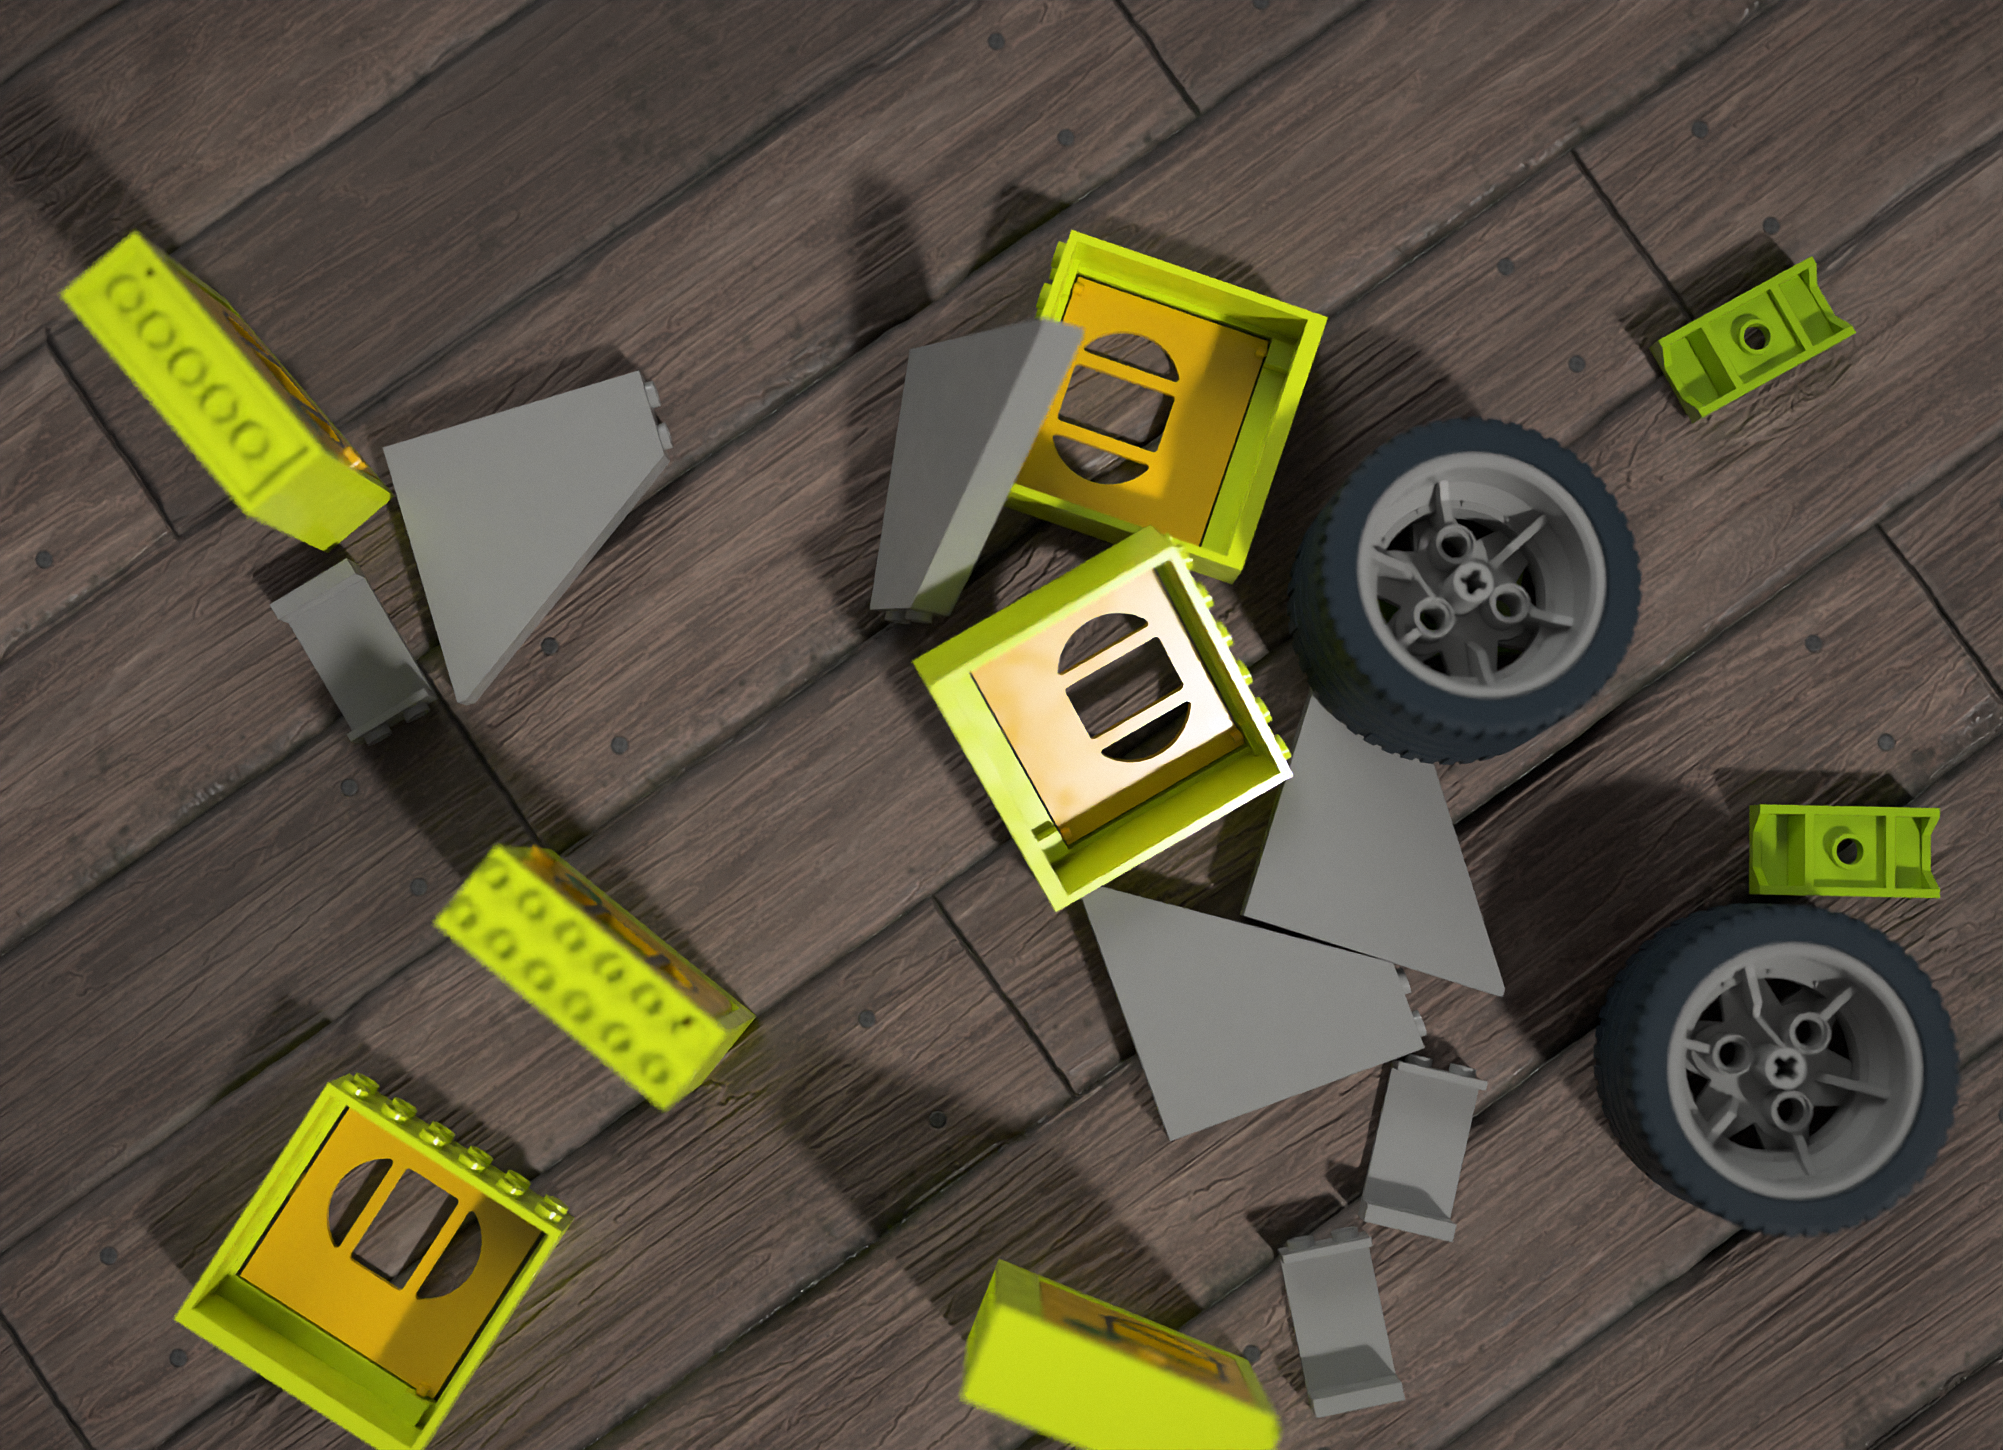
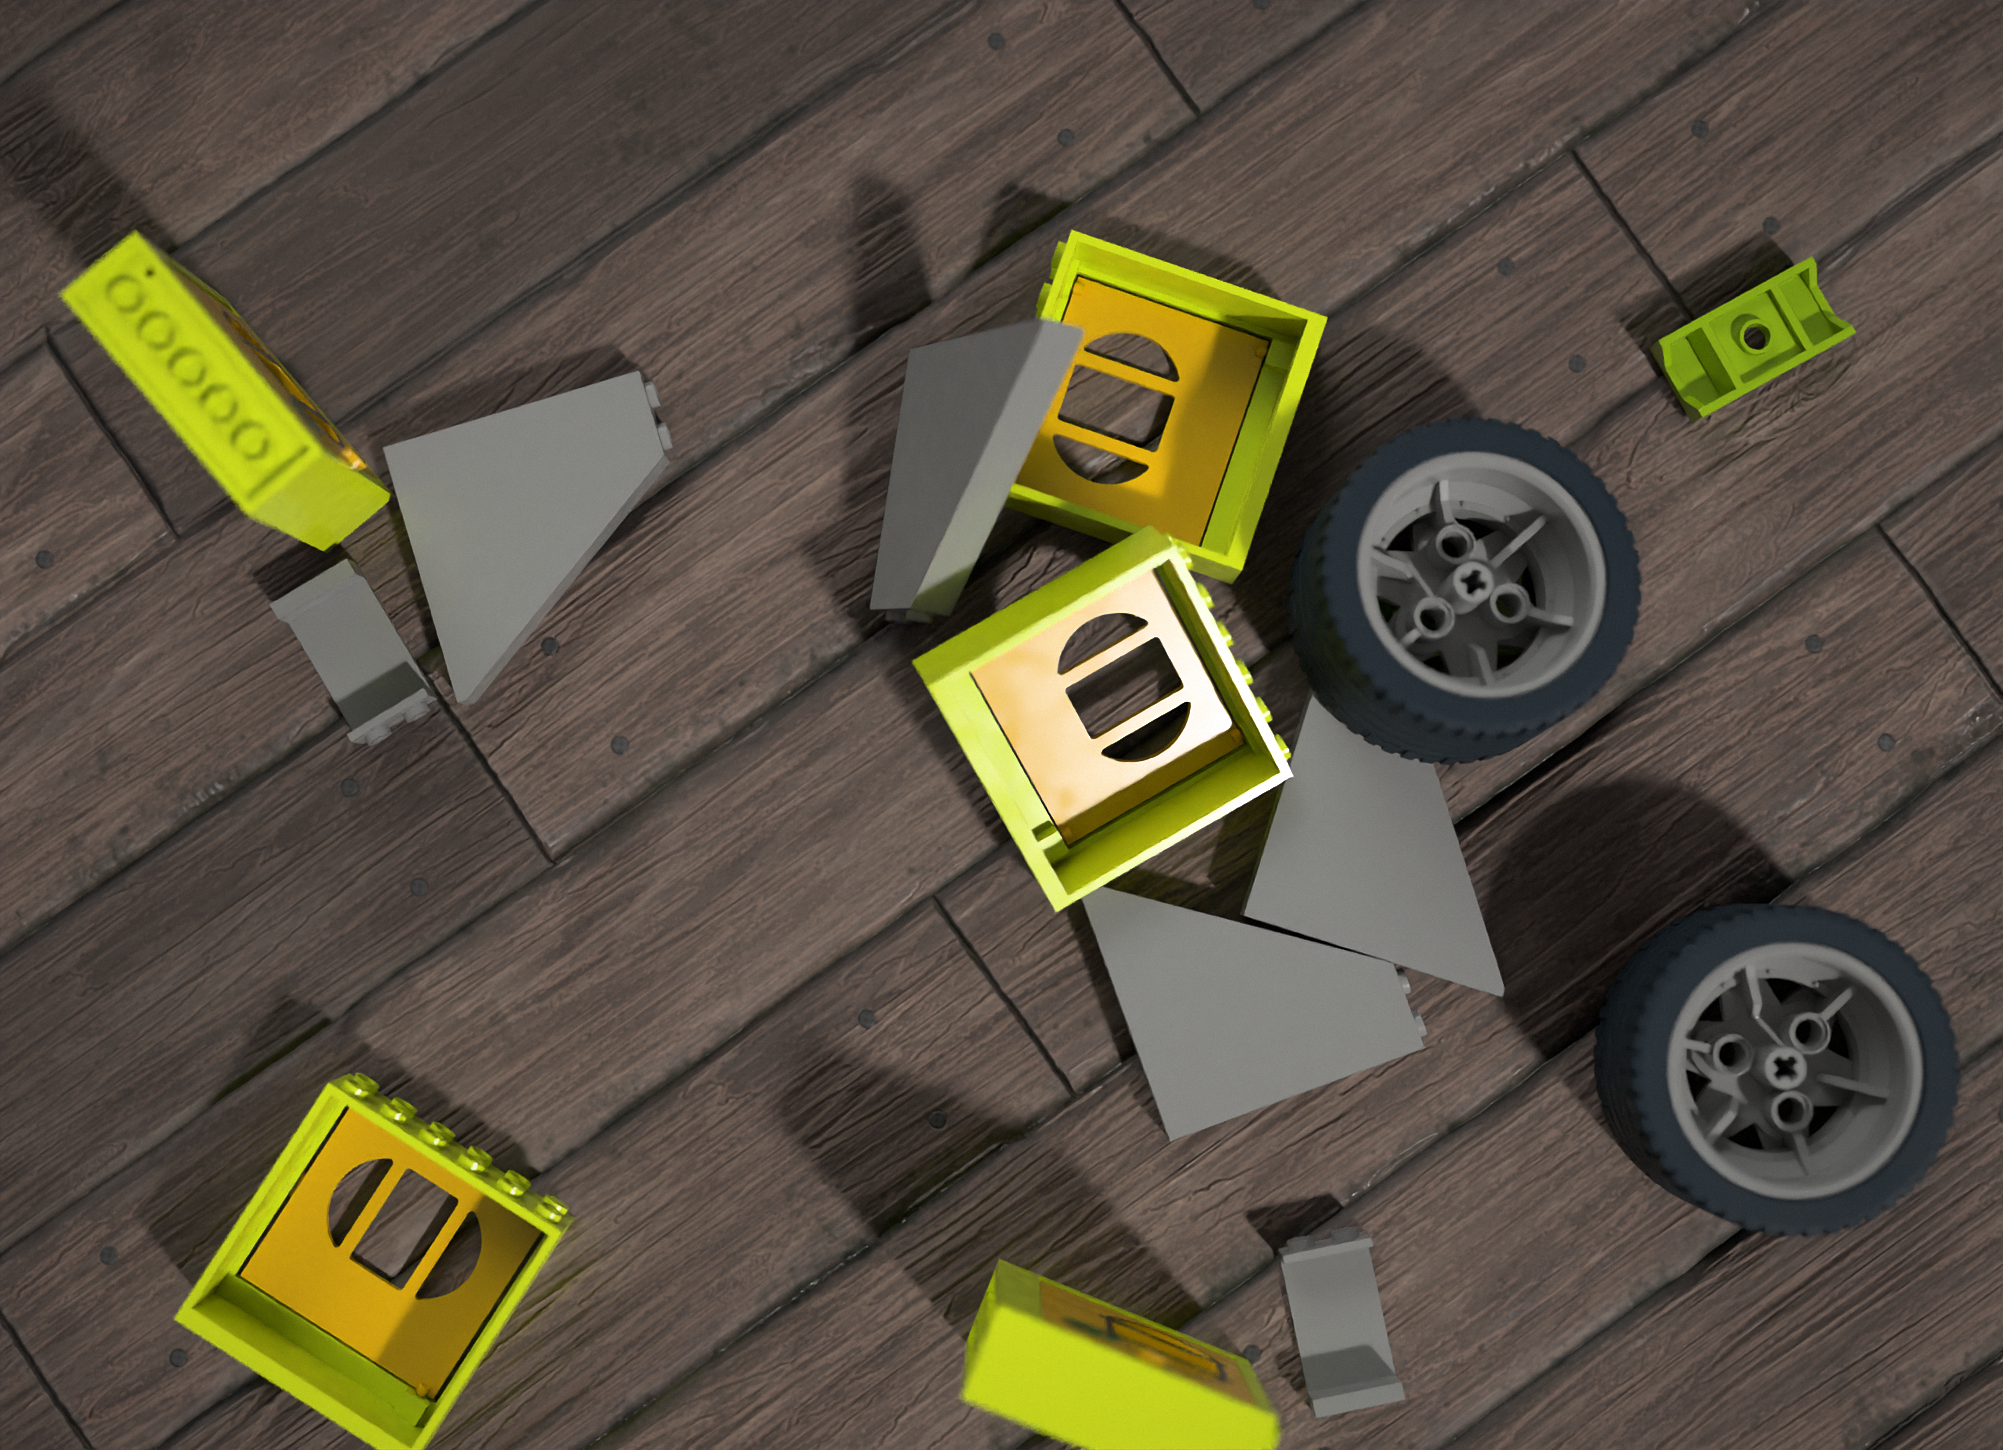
(596, 971): neon yellow door -> none
(1420, 1147): light grey panel -> none
(1797, 851): lime piece -> none

